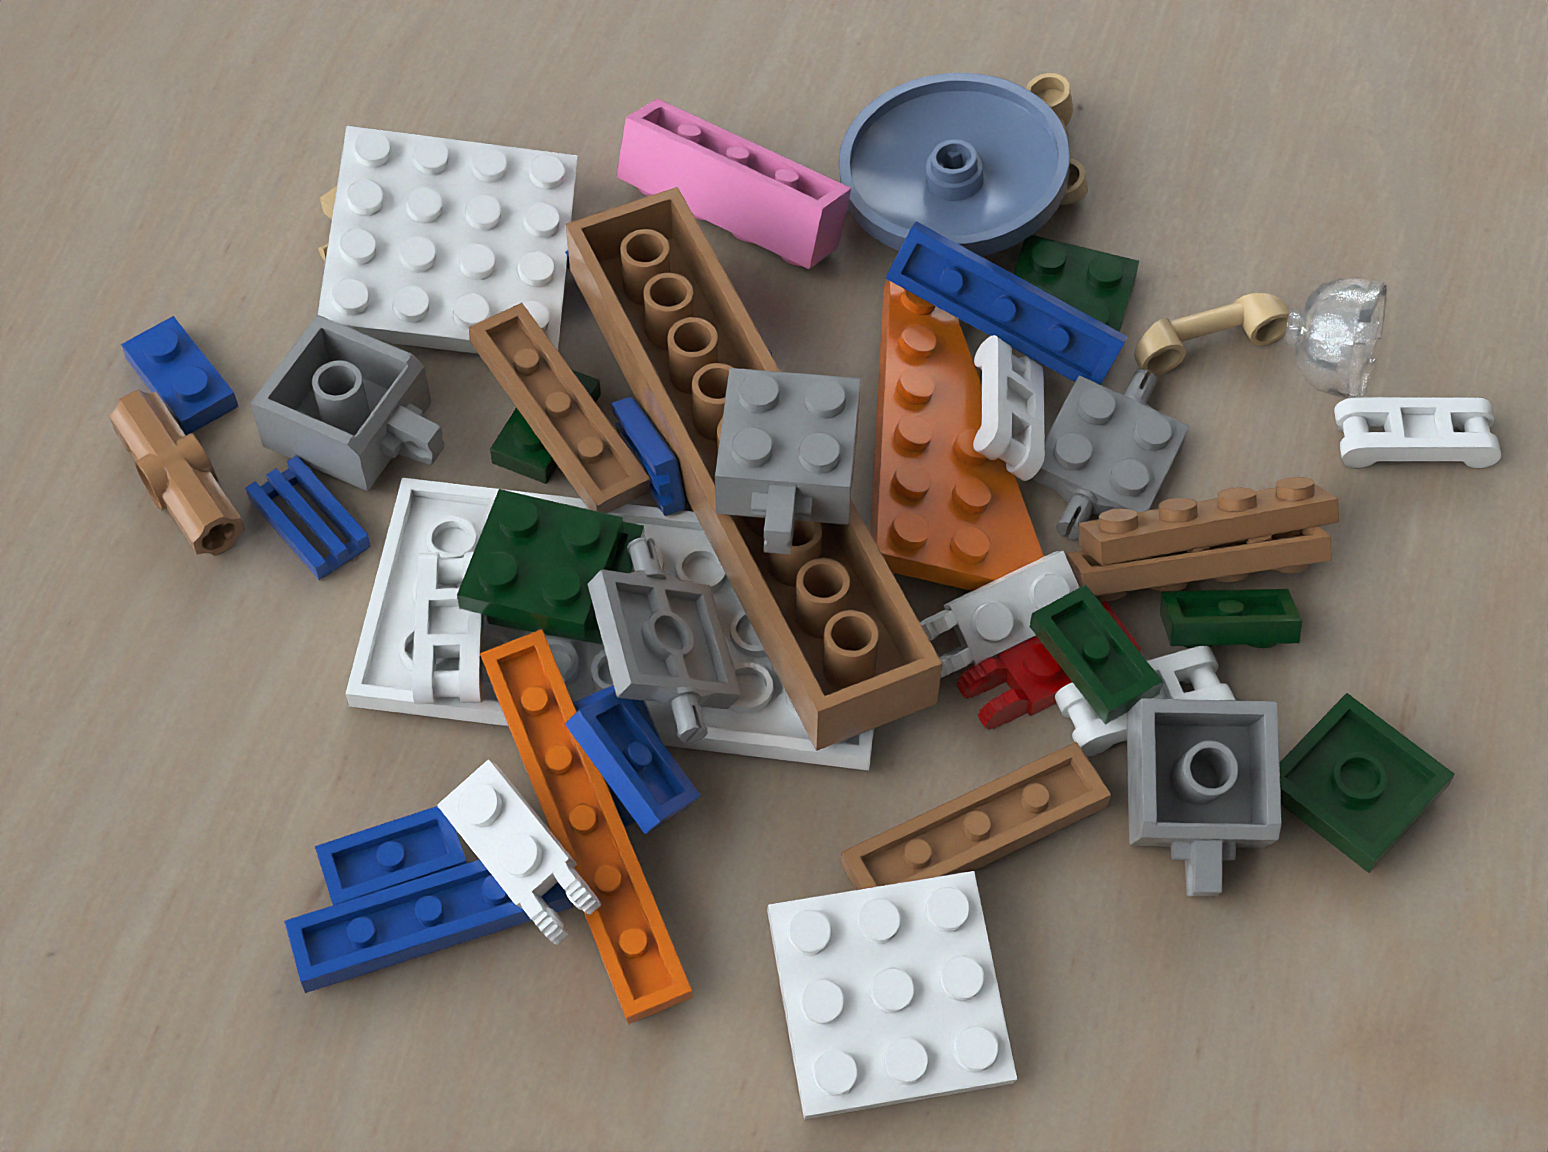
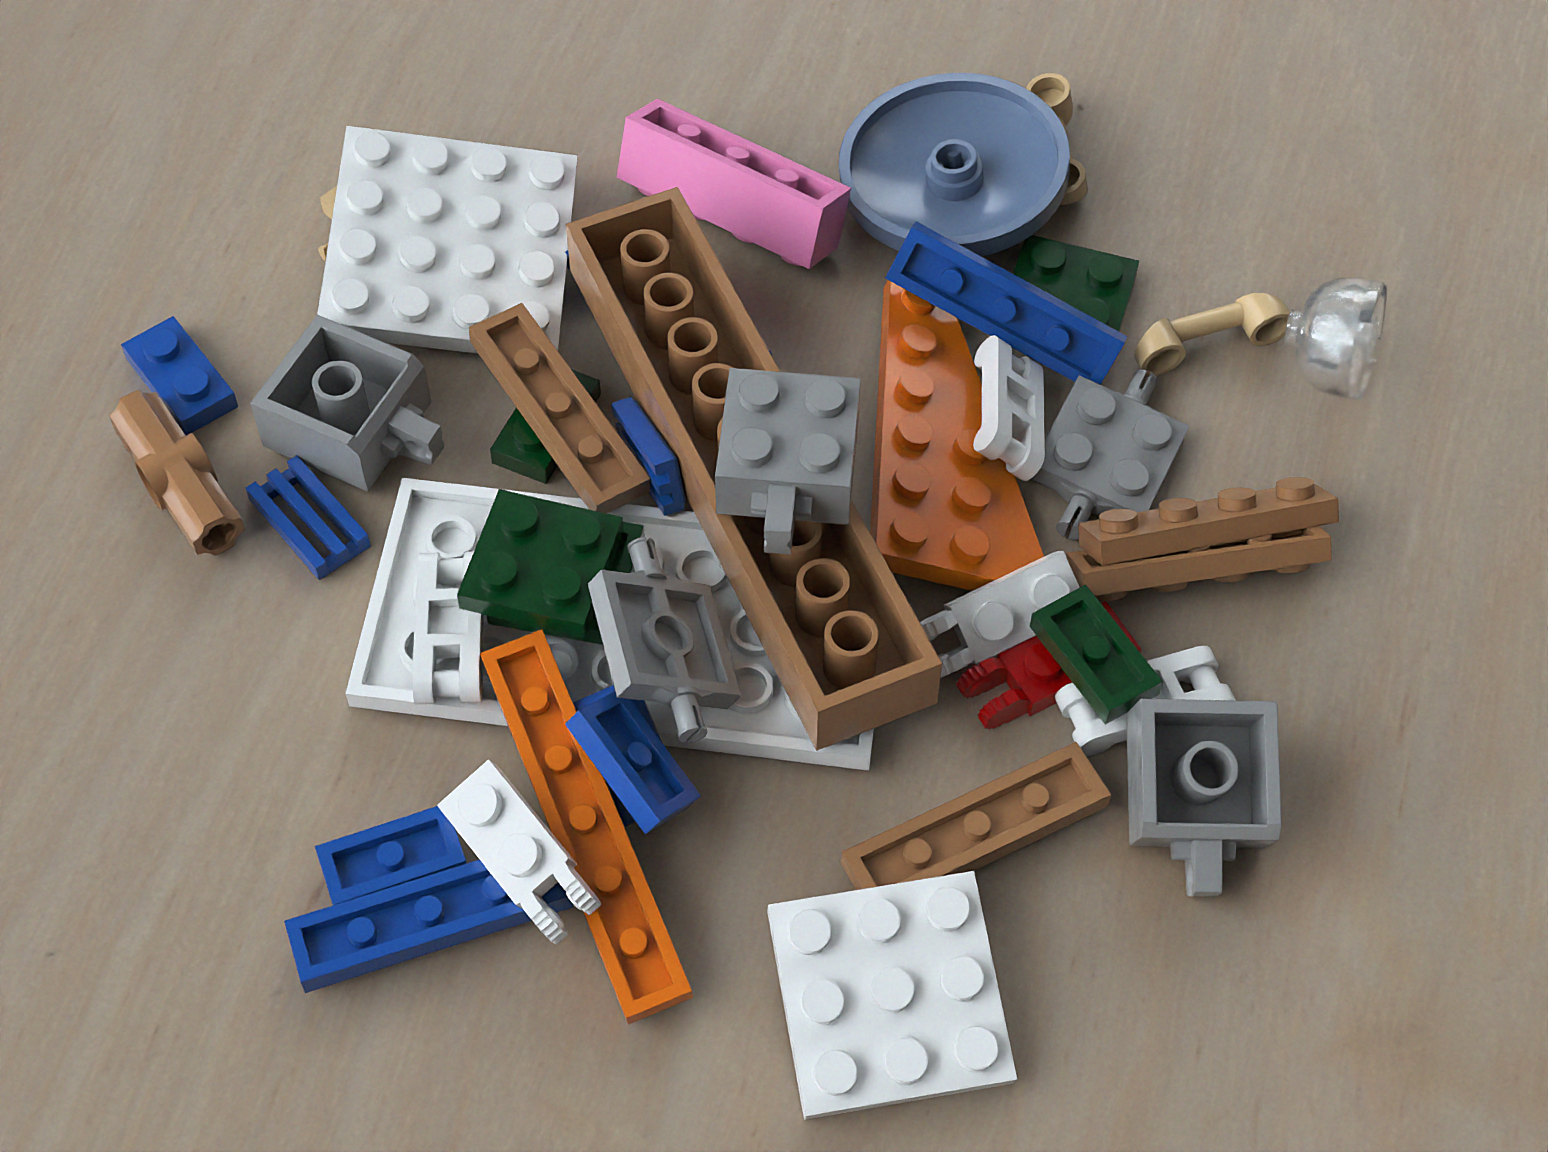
(1230, 617): dark green plate -> none
(1359, 782): dark green plate -> none
(1417, 430): white plate -> none

